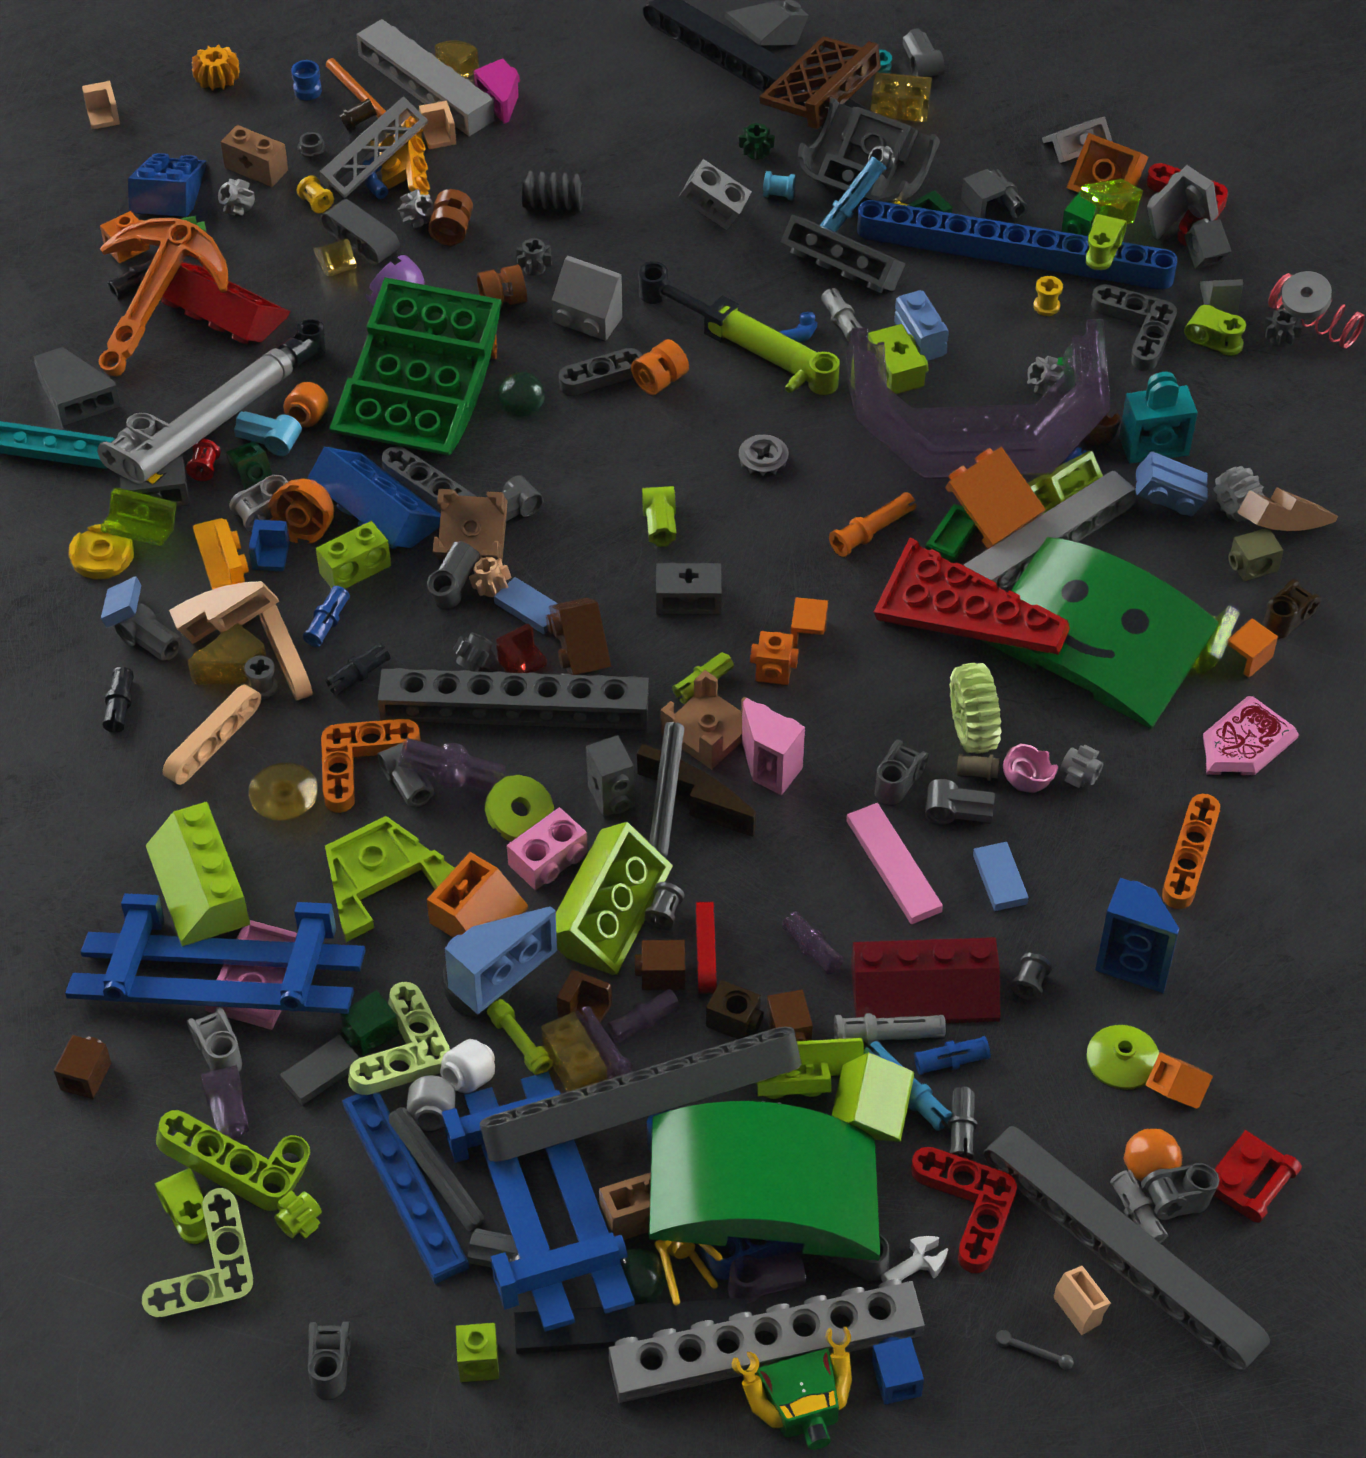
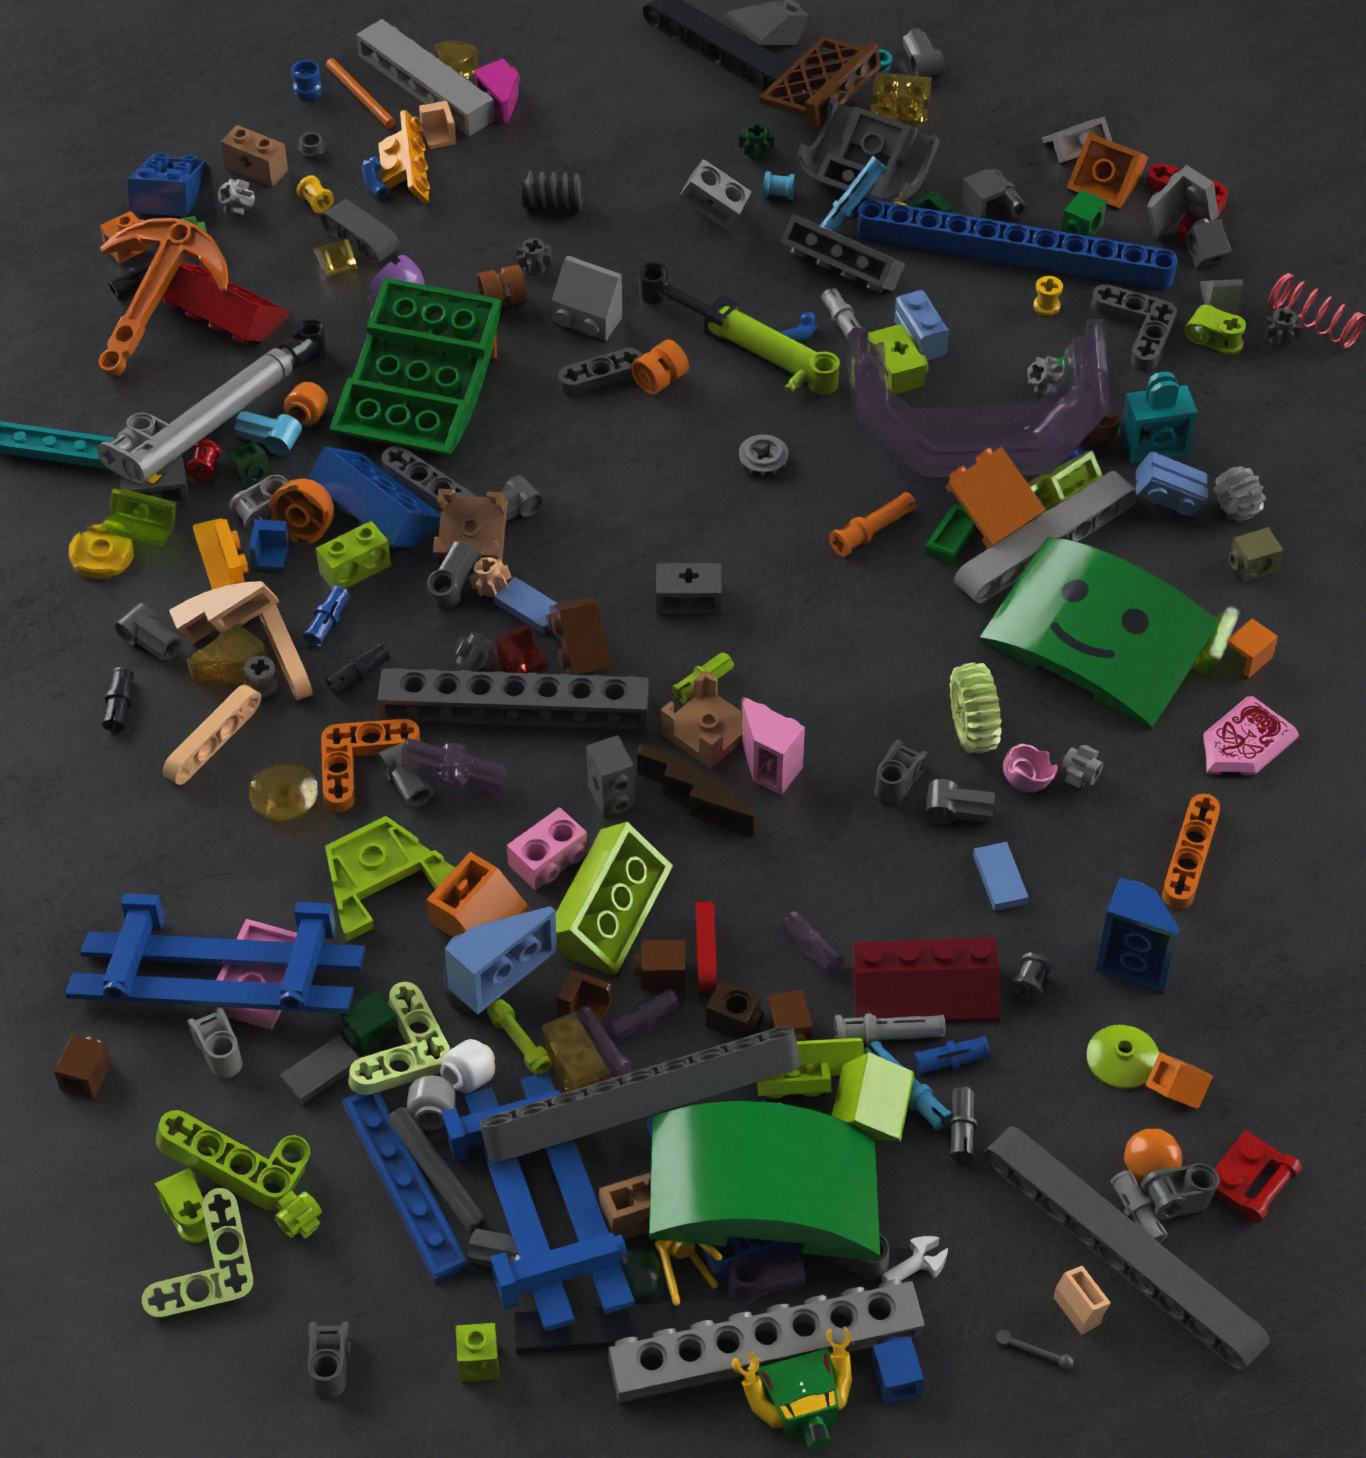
(74, 386): dark grey slope -> none
(101, 105): light nougat panel -> none
(121, 602): medium blue tile -> none
(197, 876): lime slope -> none
(215, 67): light orange gear -> none
(225, 1095): clear purple piece -> none
(357, 114): dark brown pin -> none
(369, 142): light grey fence -> none
(416, 208): light grey gear -> none
(450, 217): dark orange wheel -> none
(521, 394): clear green hair -> none
(521, 790): lime tile -> none
(660, 510): lime piece -> none
(664, 905): dark grey bush -> none
(666, 787): dark grey axle -> none
(774, 657): orange brick -> none
(808, 617): orange panel -> none
(884, 155): dark grey plate -> none
(894, 863): bright pink tile -> none
(958, 601): red wing -> none
(978, 766): dark tan pin -> none
(985, 1201): red beam -> none
(1104, 241): lime piece -> none
(1113, 199): clear neon green panel -> none
(1284, 511): medium nougat slope -> none
(1290, 609): dark brown piece -> none
(1303, 283): light grey piece -> none

